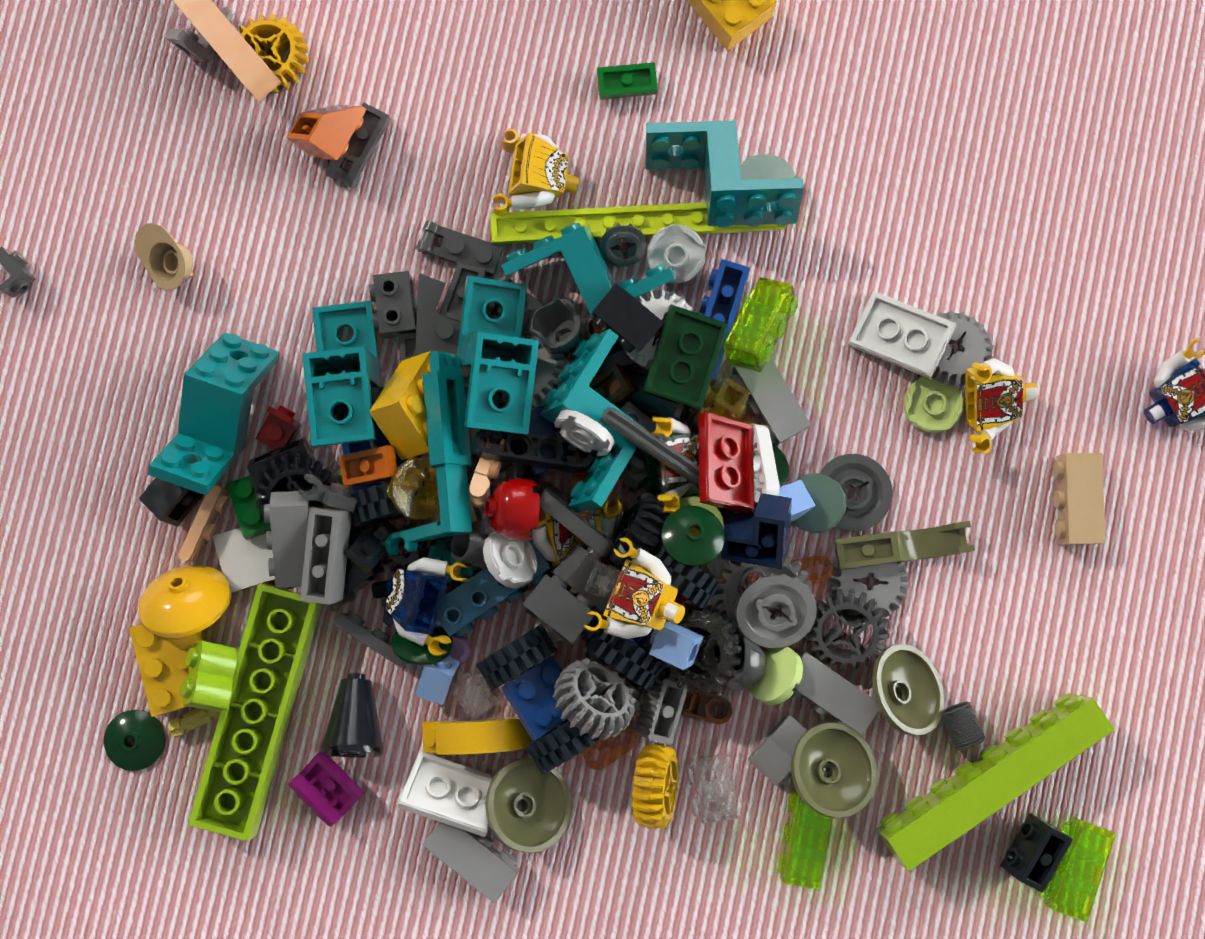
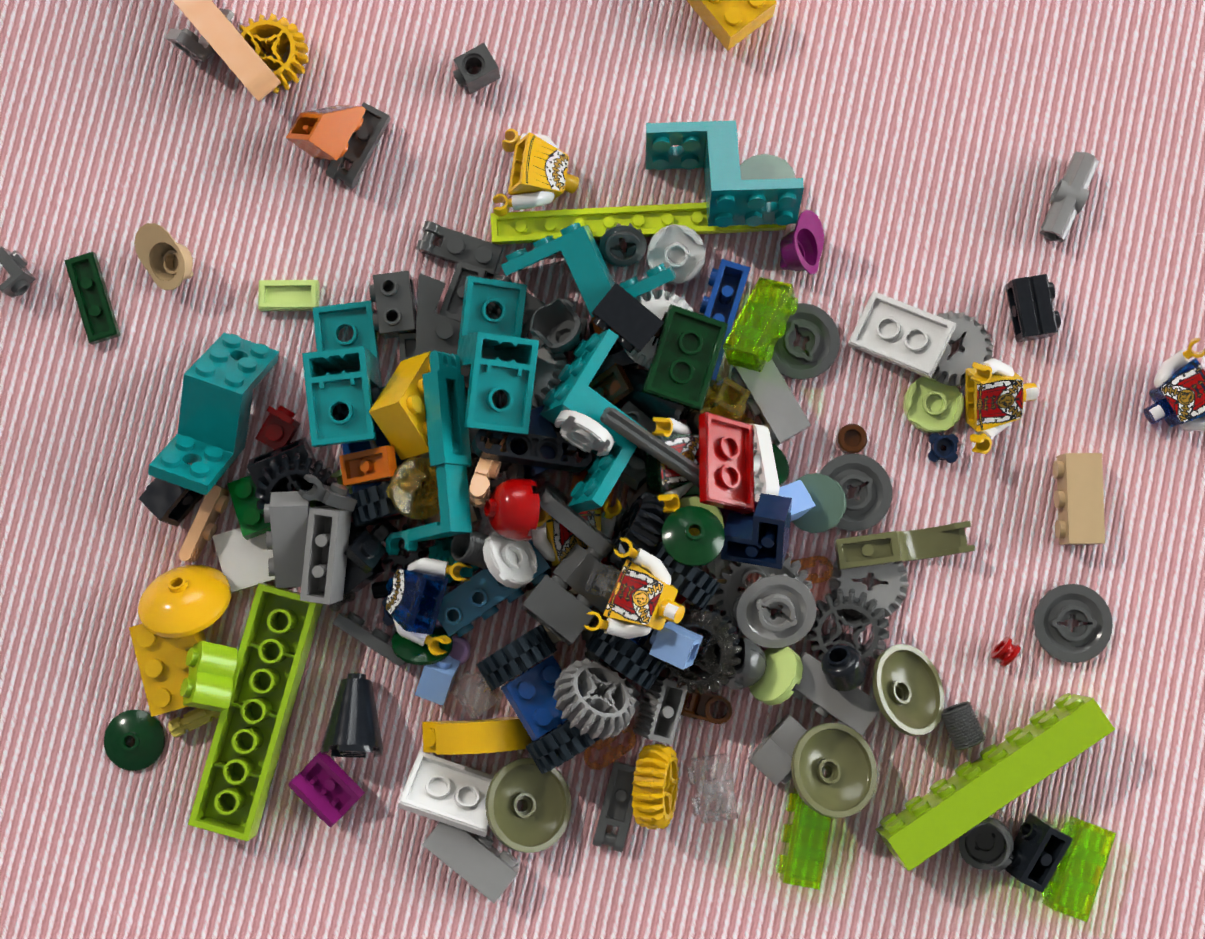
(92, 298): none -> dark green tile
(288, 295): none -> yellowish green tile
(478, 57): none -> dark grey brick
(616, 807): none -> dark grey plate
(627, 80): green plate -> none
(803, 245): none -> magenta piece
(820, 349): none -> dark grey gear
(843, 668): none -> black head
(851, 439): none -> reddish brown tile
(949, 441): none -> dark blue plate
(987, 845): none -> dark grey cap
(1005, 651): none -> red bush
(1032, 308): none -> black brick
(1069, 196): none -> light grey piece
(1085, 606): none -> dark grey gear

